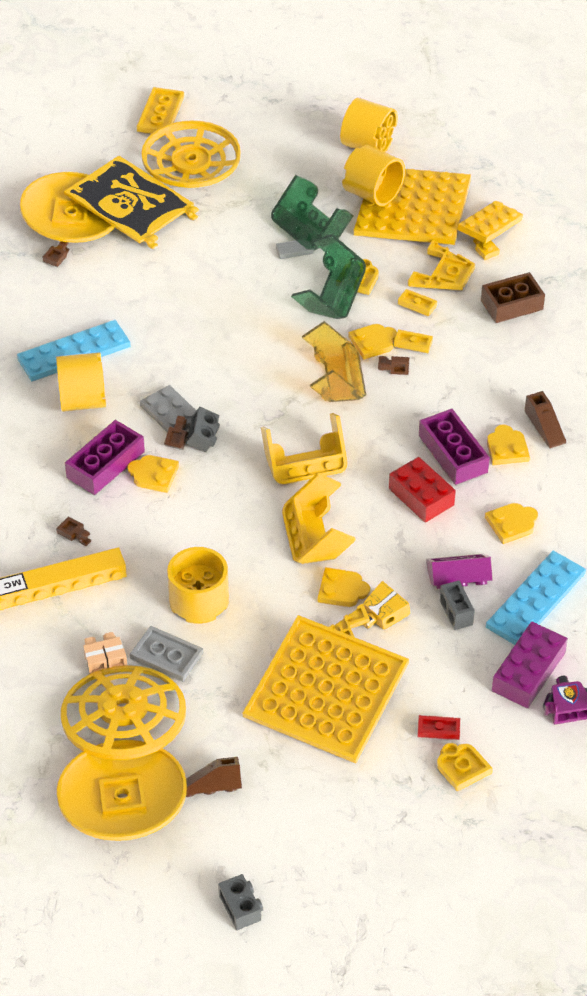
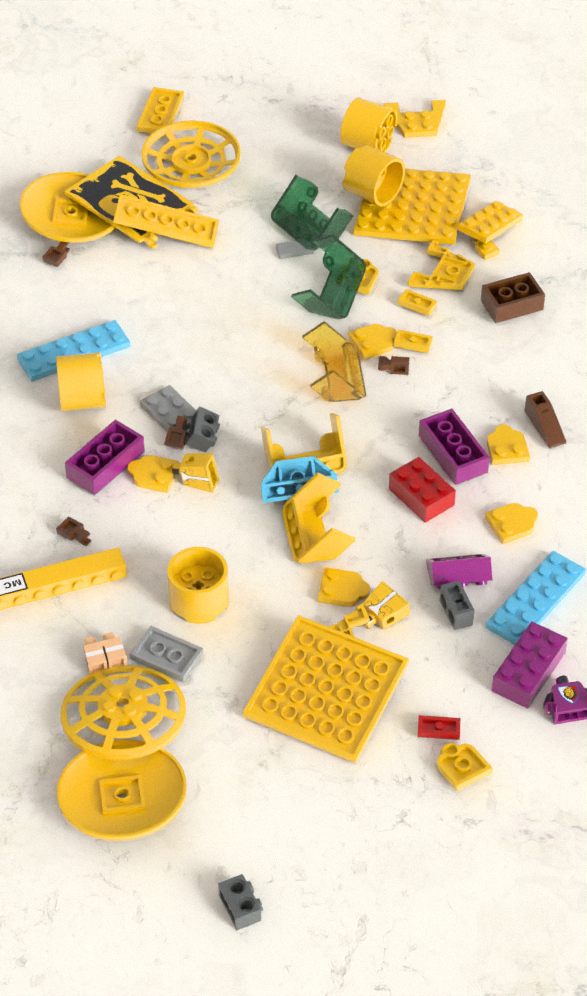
(166, 221): none -> yellow plate
(198, 471): none -> yellow torso
(217, 776): reddish brown slope -> none
(290, 475): none -> medium azure wedge
(419, 123): none -> yellow wing

